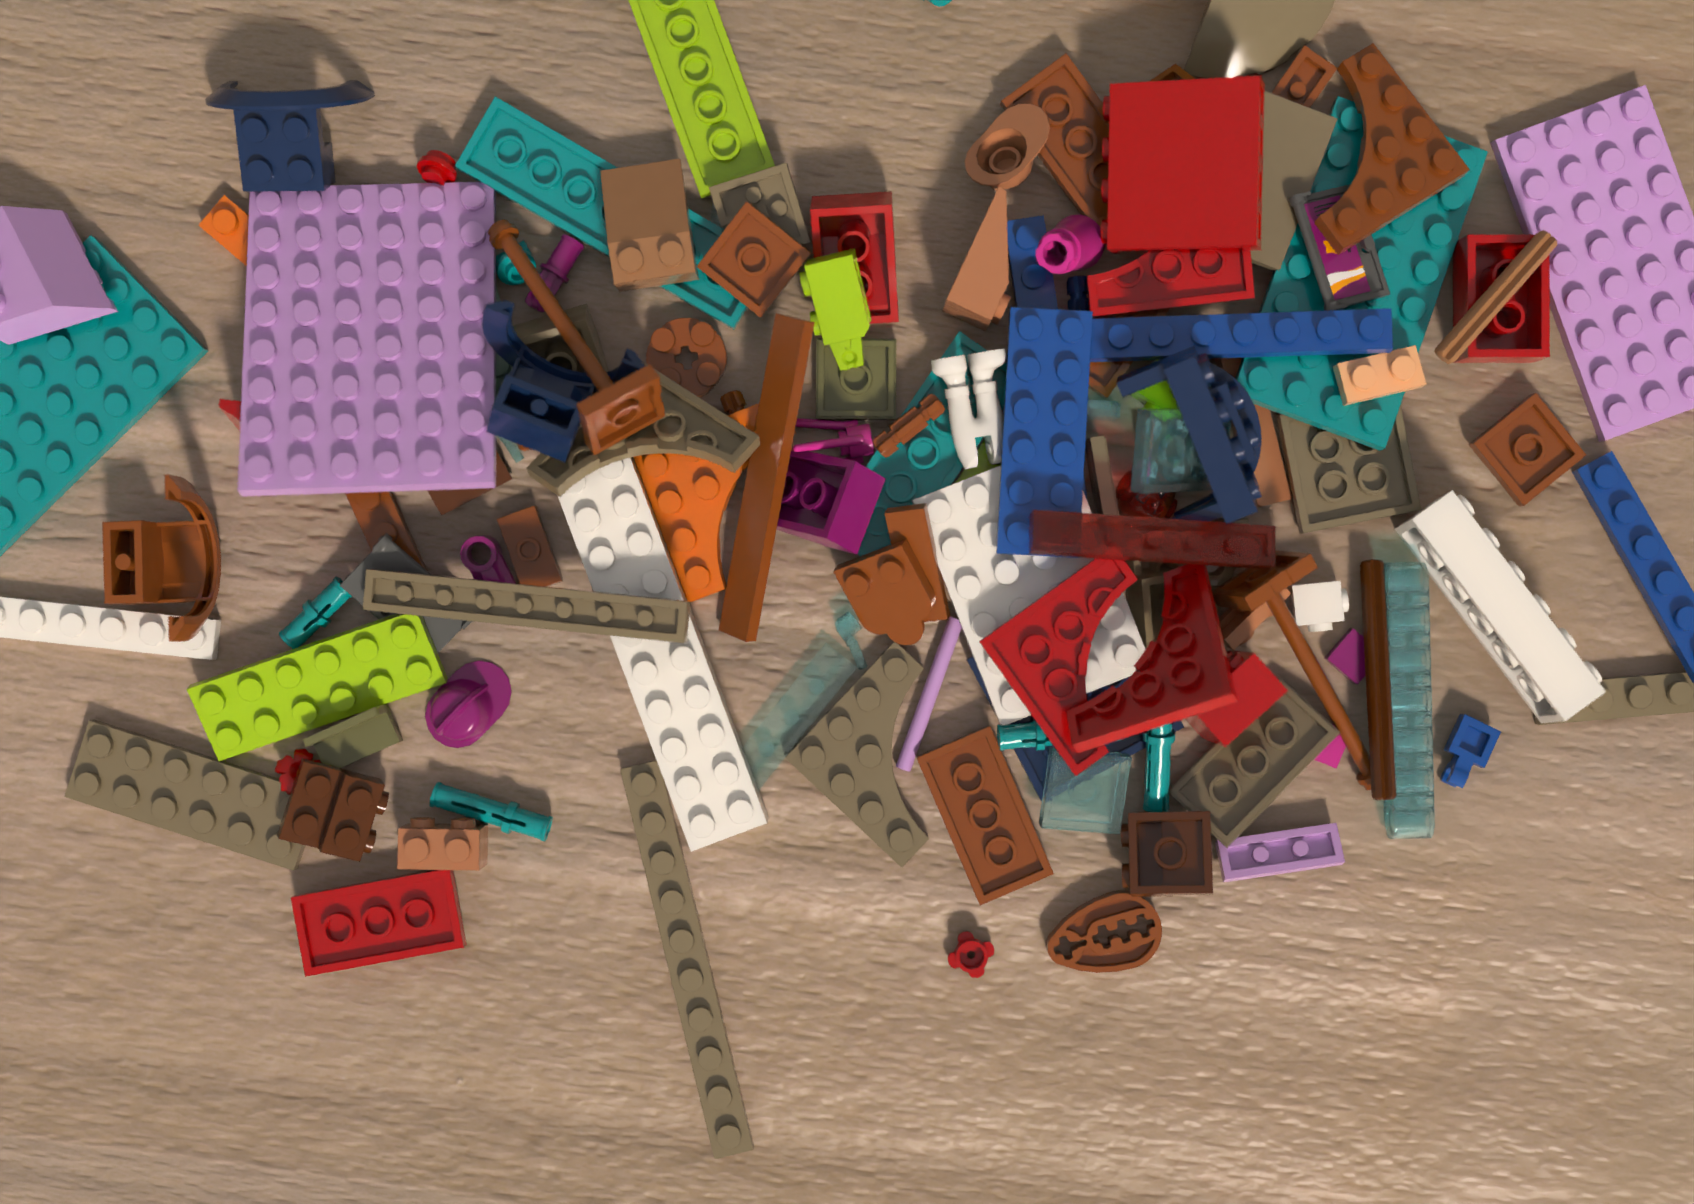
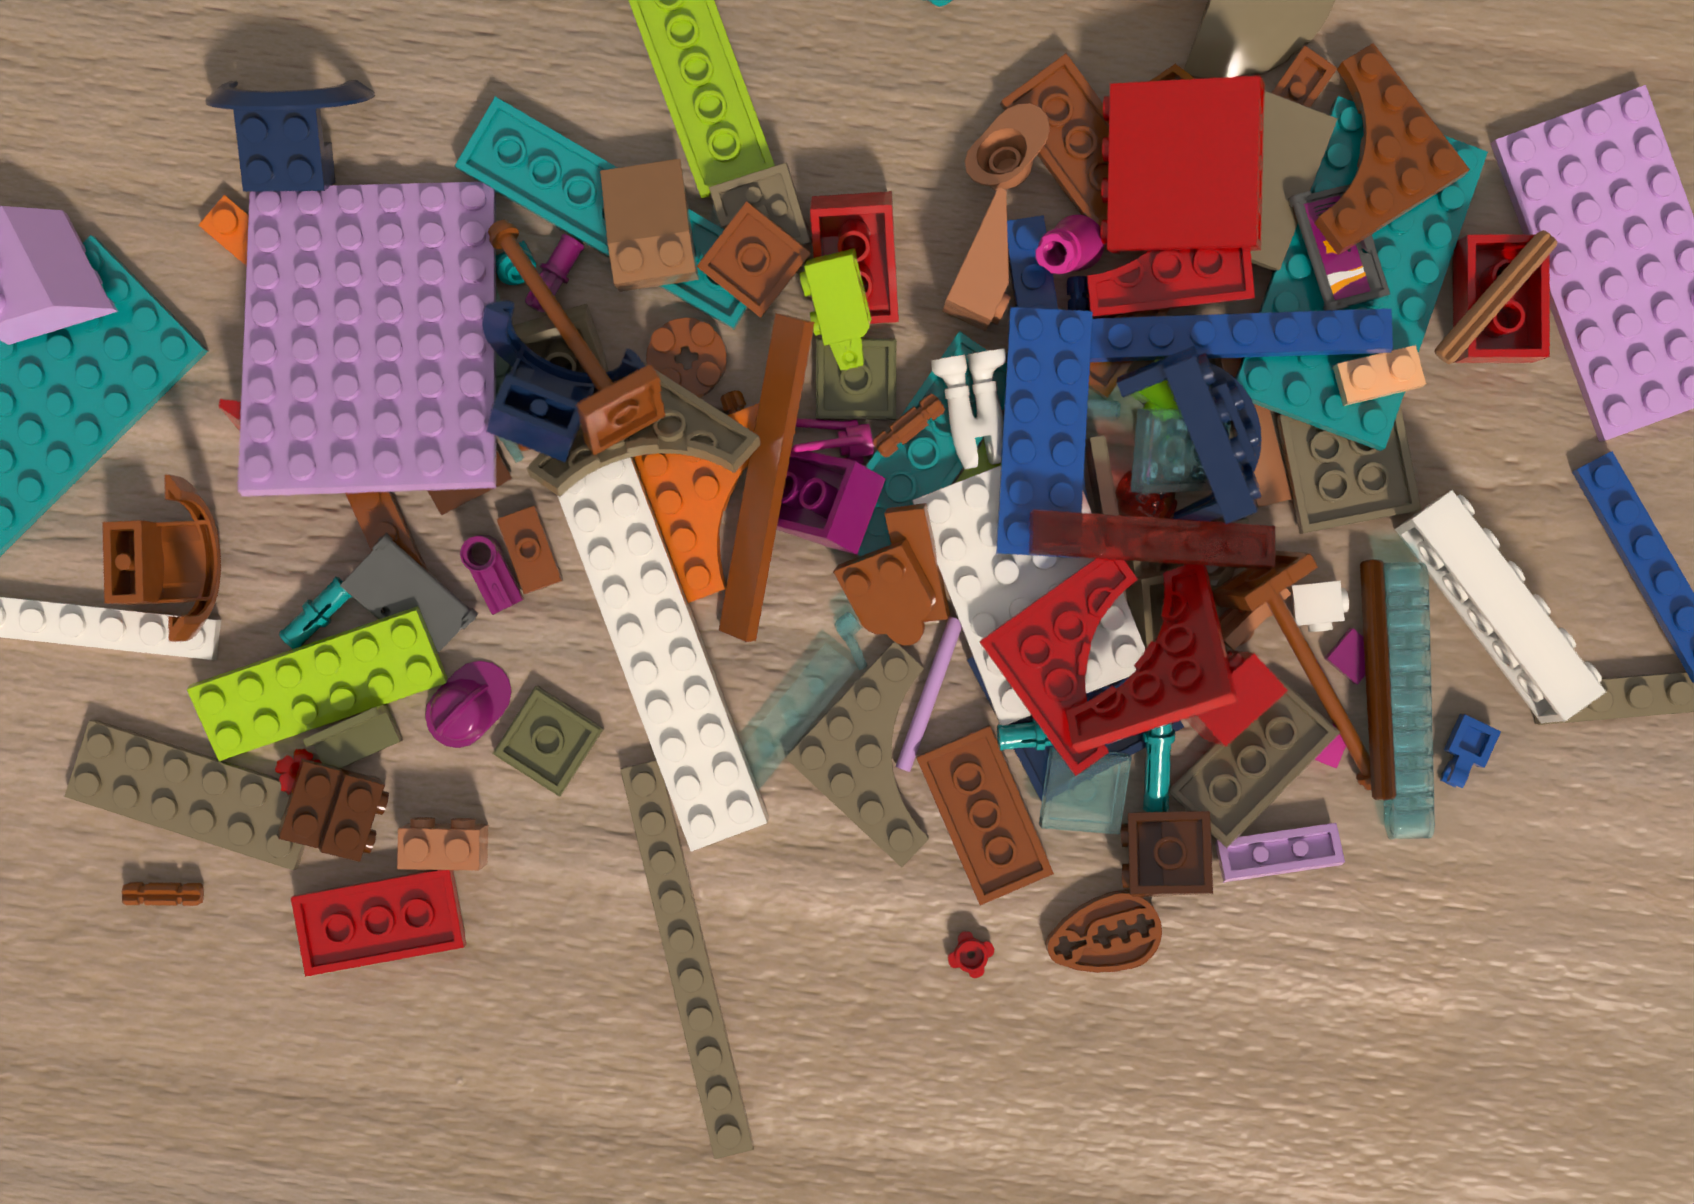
(162, 893): none -> dark orange axle
(437, 167): red plate -> none
(507, 816): teal pin -> none
(527, 605): dark tan plate -> none
(548, 741): none -> olive tile
(1527, 449): dark orange plate -> none

